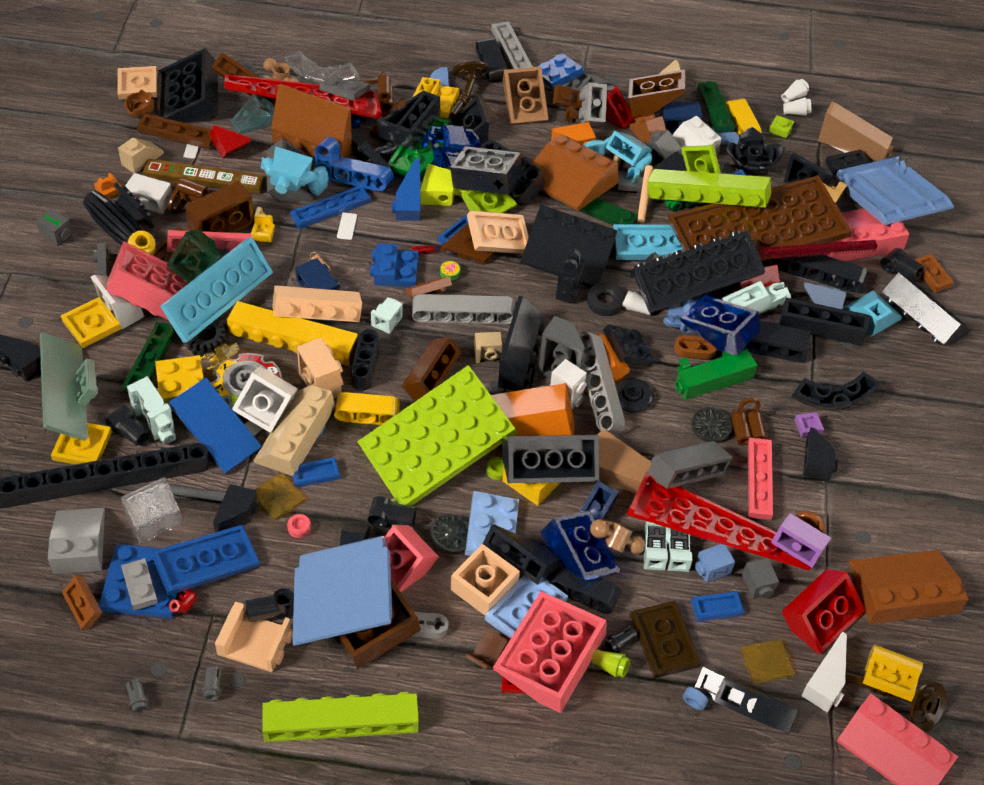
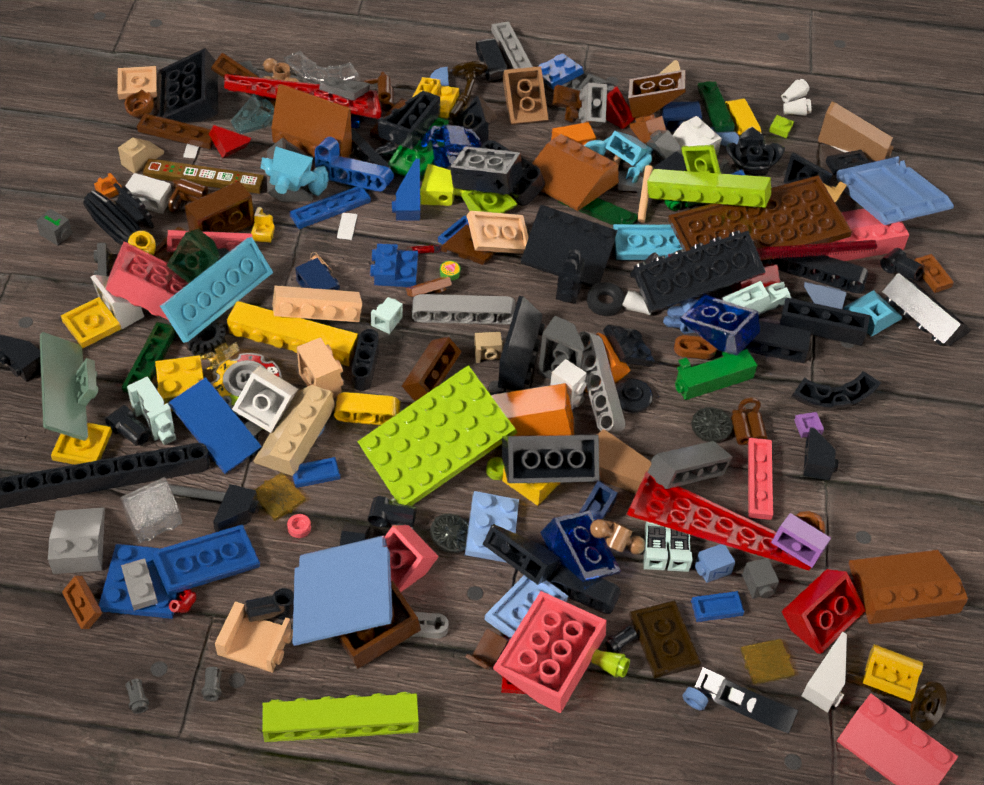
(484, 579): light nougat brick -> none

